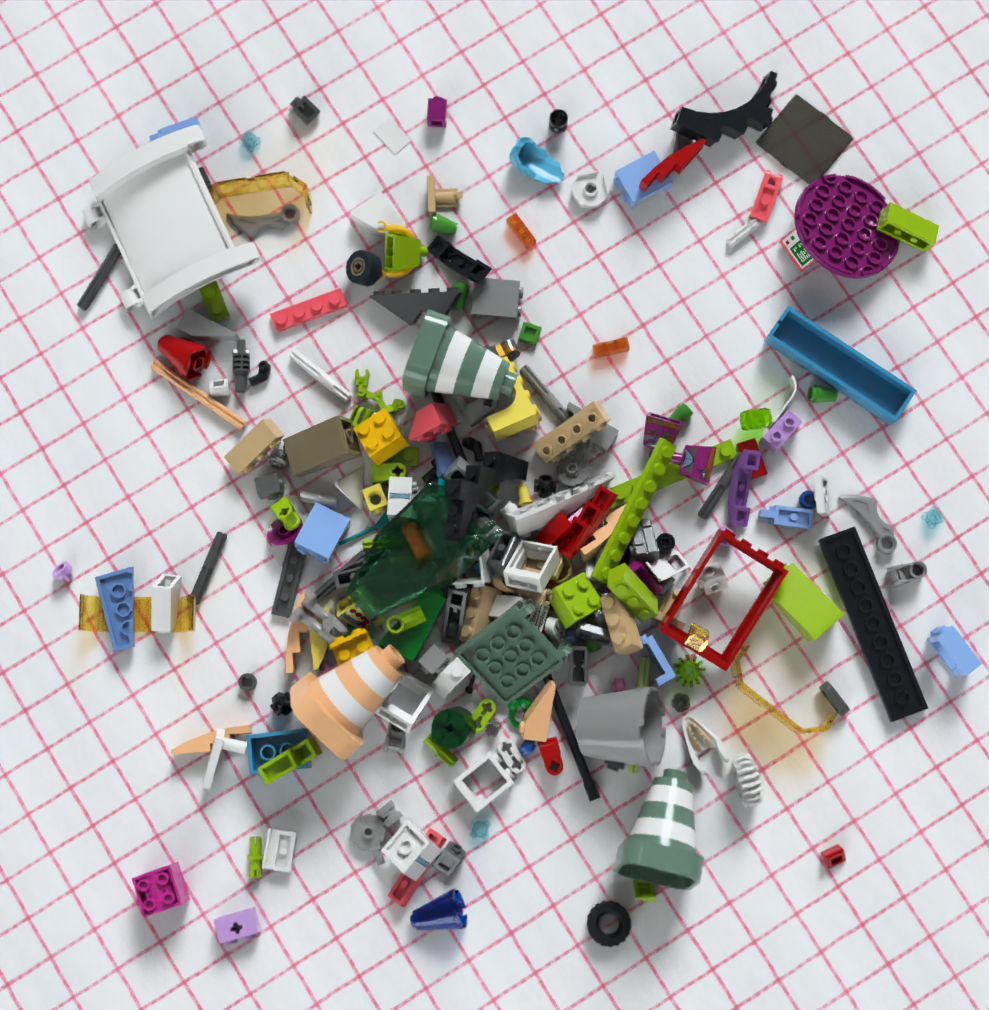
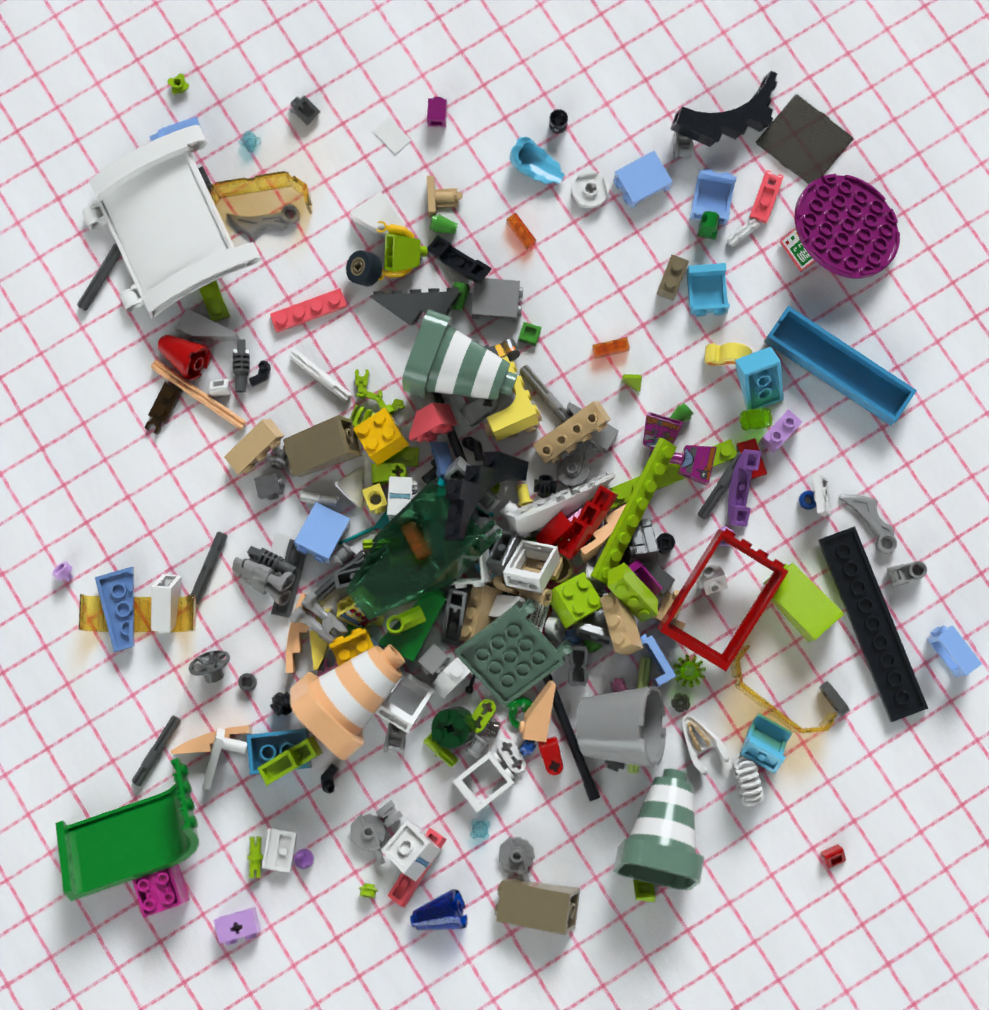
(129, 840): none -> green panel
(155, 752): none -> dark grey axle
(163, 406): none -> dark brown plate
(177, 89): none -> lime plate
(211, 668): none -> dark grey wheel
(264, 578): none -> light grey piece
(271, 560): none -> dark grey hinge
(279, 535): magenta dish -> none
(286, 513): lime piece -> none
(303, 858): none -> medium lavender plate
(327, 779): none -> black arm
(343, 554): none -> light grey bush
(368, 890): none -> lime plate
(449, 858): dark grey bracket -> none
(477, 746): none -> light grey bush
(516, 856): none -> light grey piece
(537, 905): none -> dark tan slope
(624, 923): black tyre -> none
(632, 380): none -> lime slope
(663, 570): white piece -> none
(672, 277): none -> dark tan brick
(677, 161): red slope -> none
(697, 637): clear yellow slope -> none
(707, 289): none -> medium azure panel
(708, 225): none -> green leg
(713, 194): none -> light blue panel
(725, 354): none -> light yellow animal
(760, 378): none -> medium azure slope
(765, 743): none -> medium azure panel
(788, 516): light blue hinge -> none
(793, 384): white piece -> none
(821, 394): bright green cone -> none
(907, 227): lime brick -> none
(939, 518): clear light blue plate -> none

